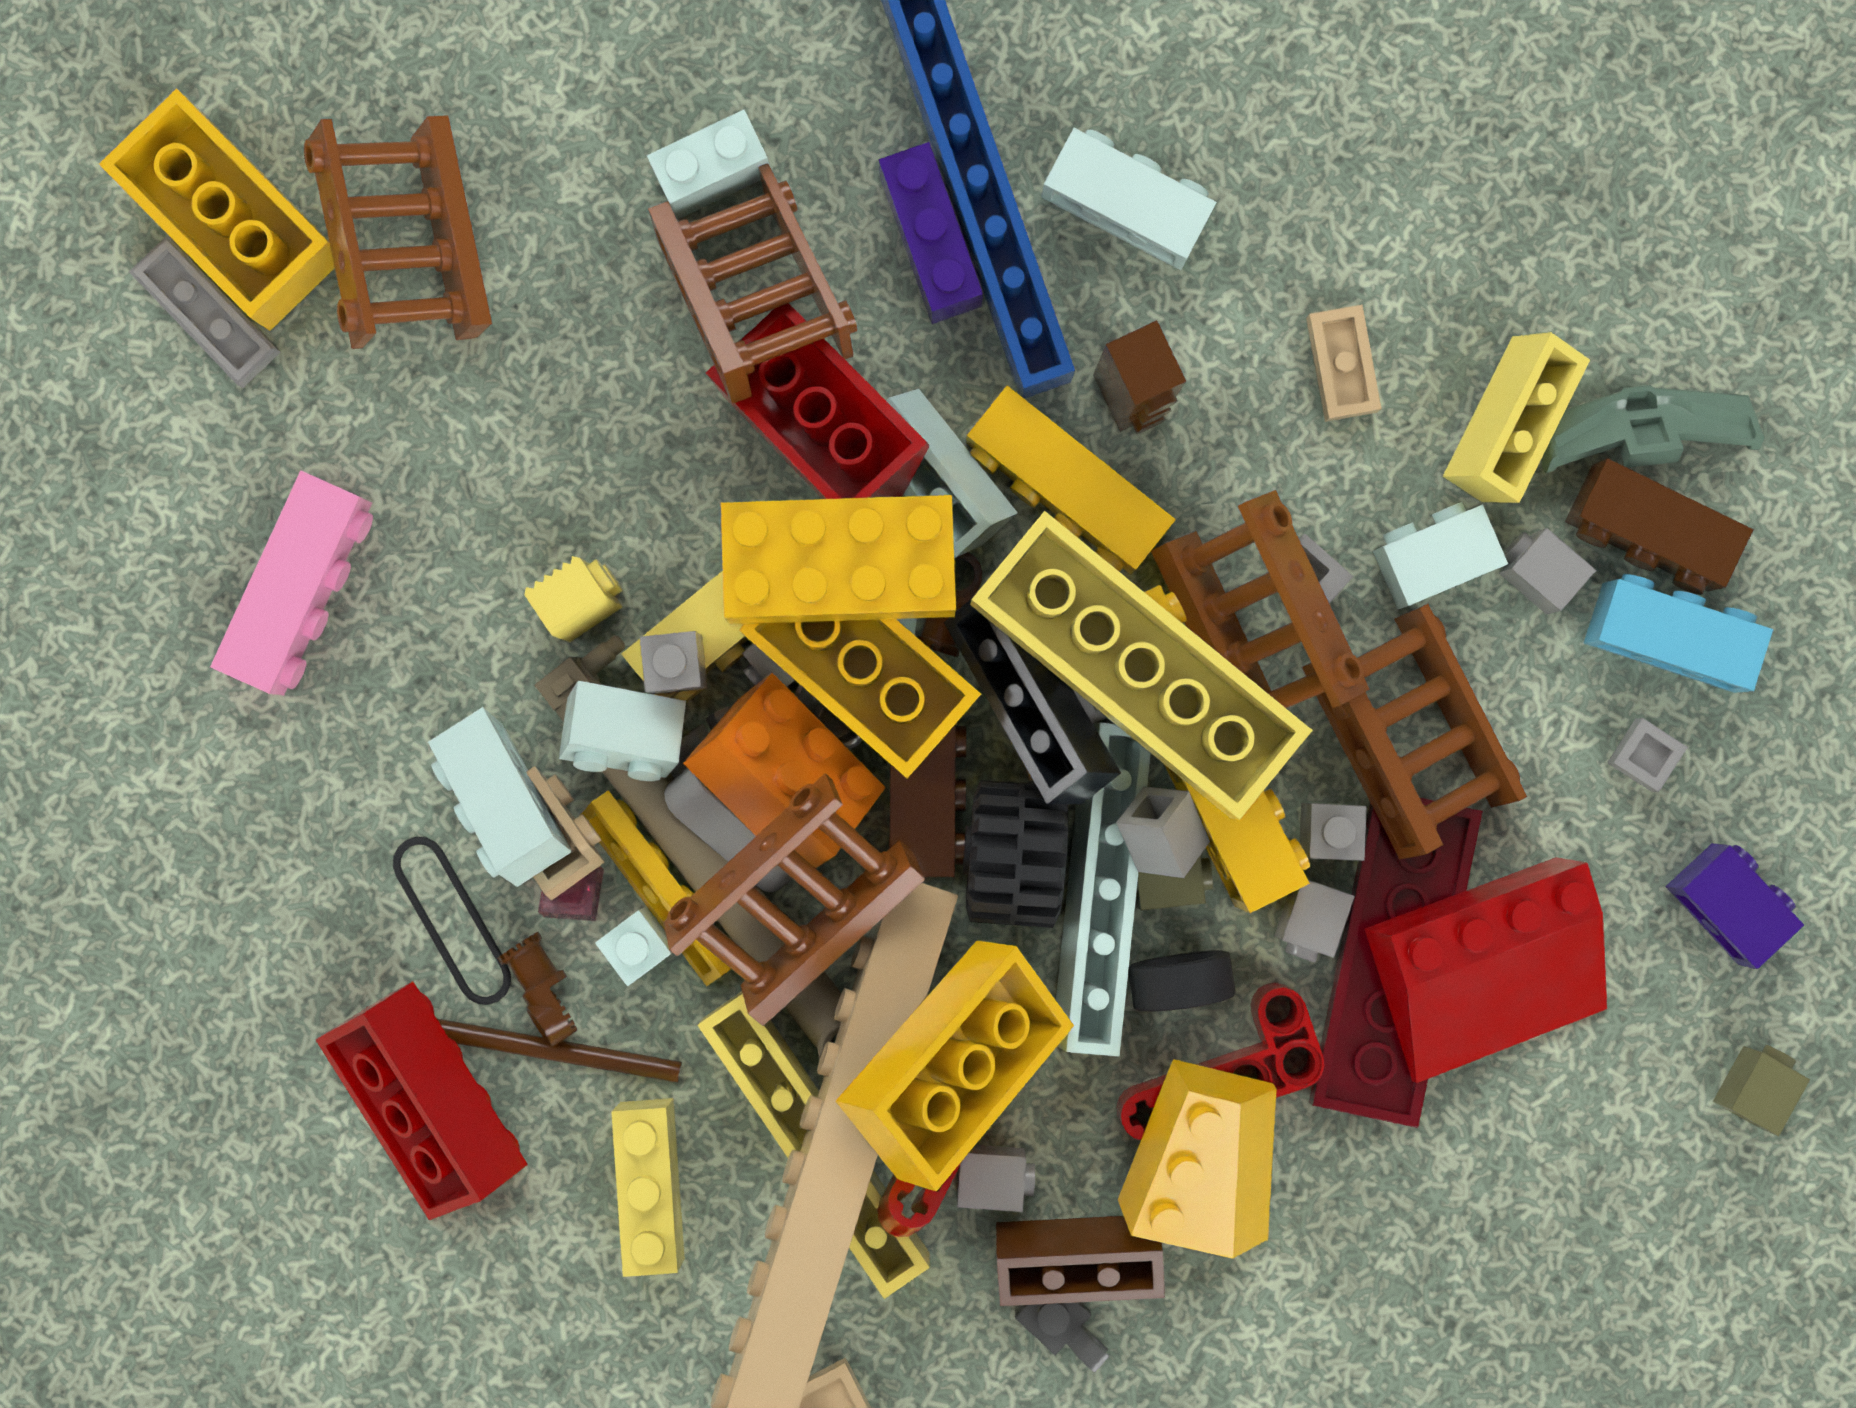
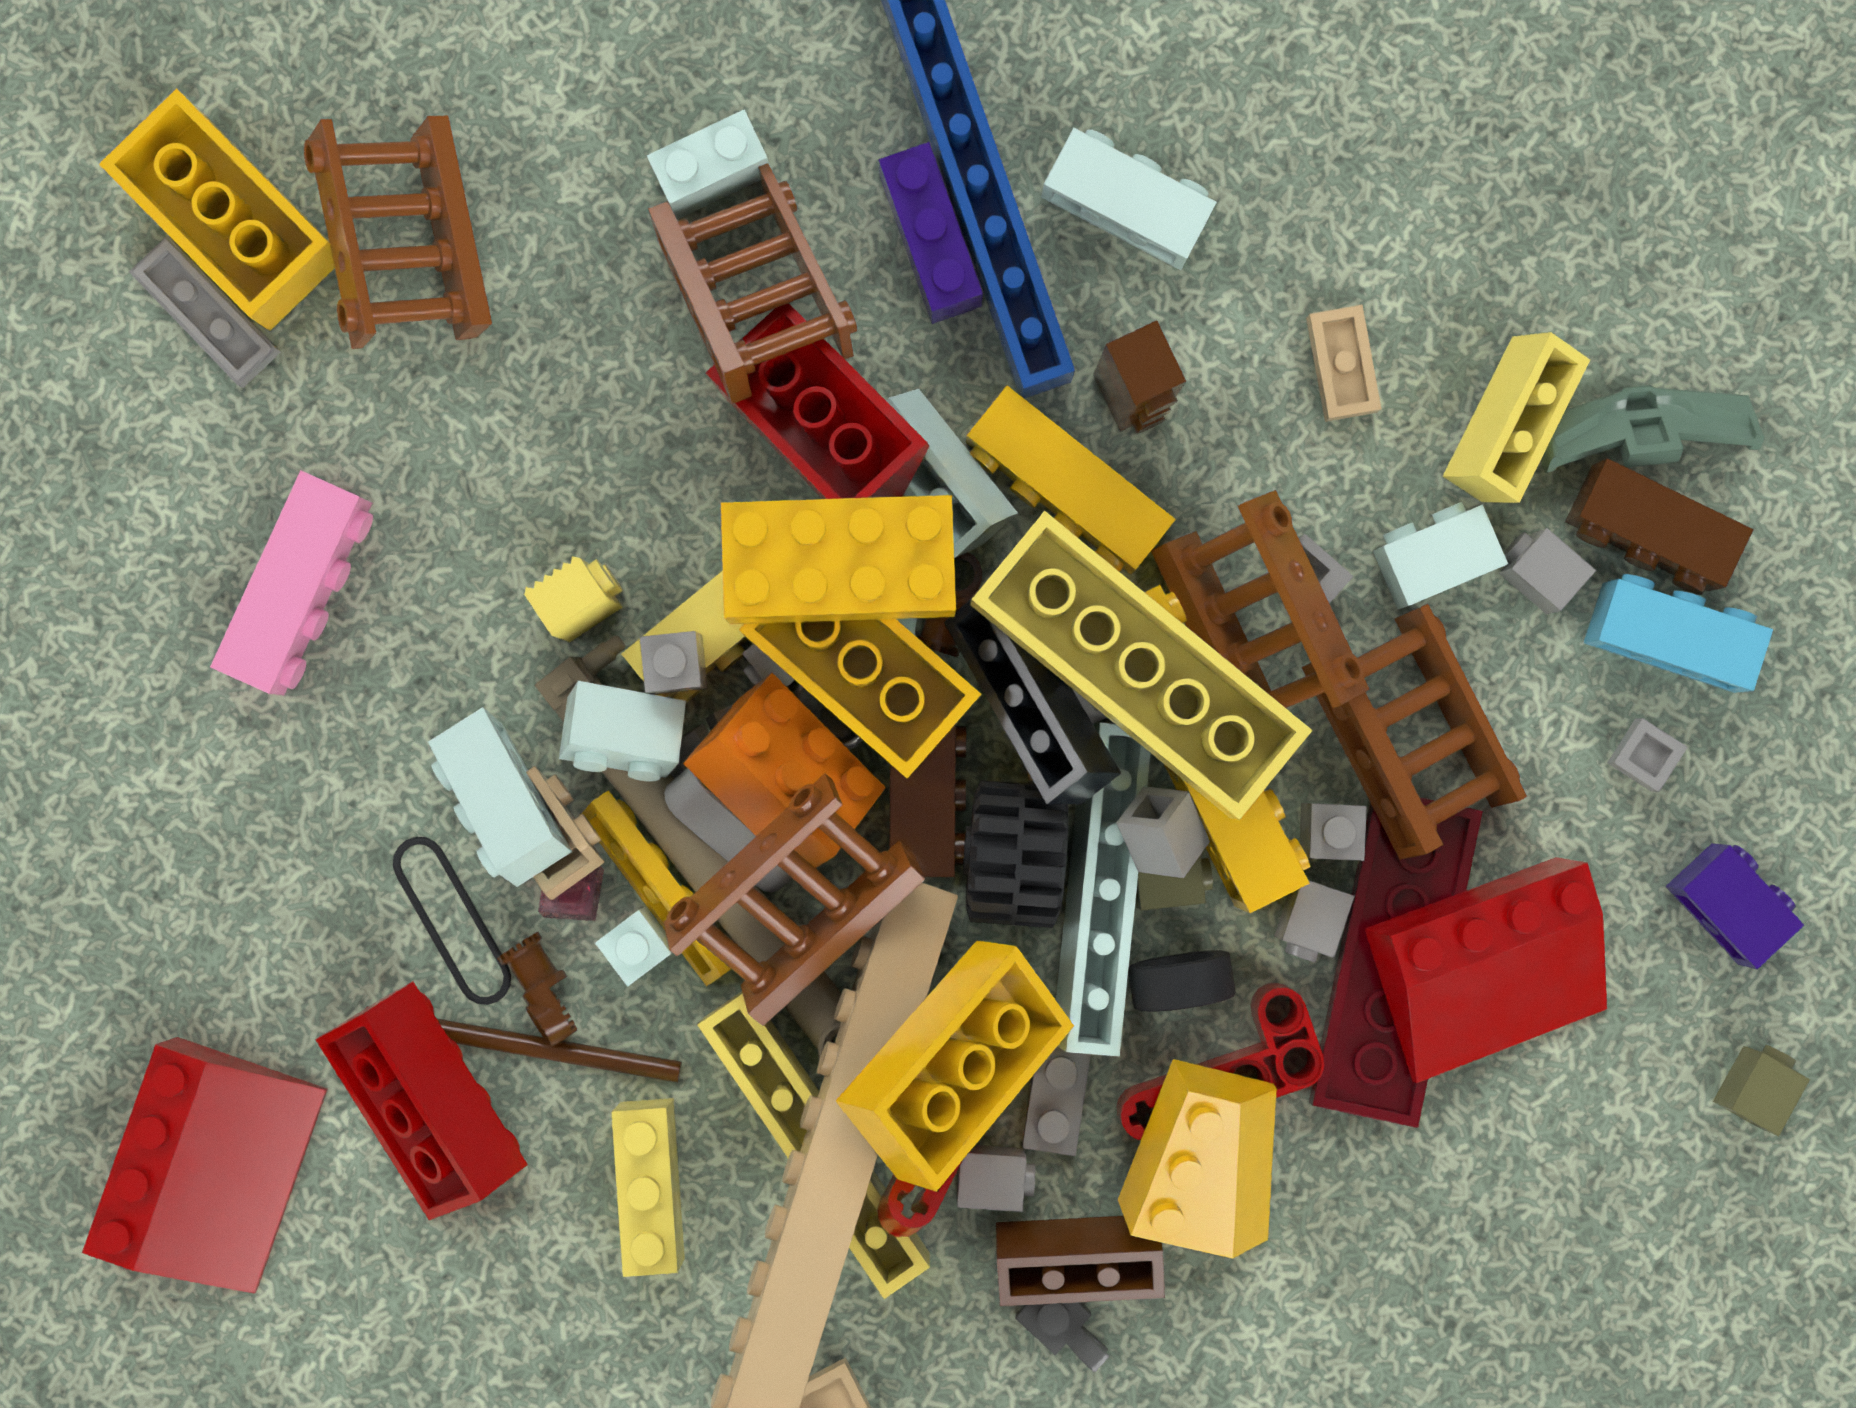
(204, 1168): none -> slope
(1056, 1103): none -> light grey plate

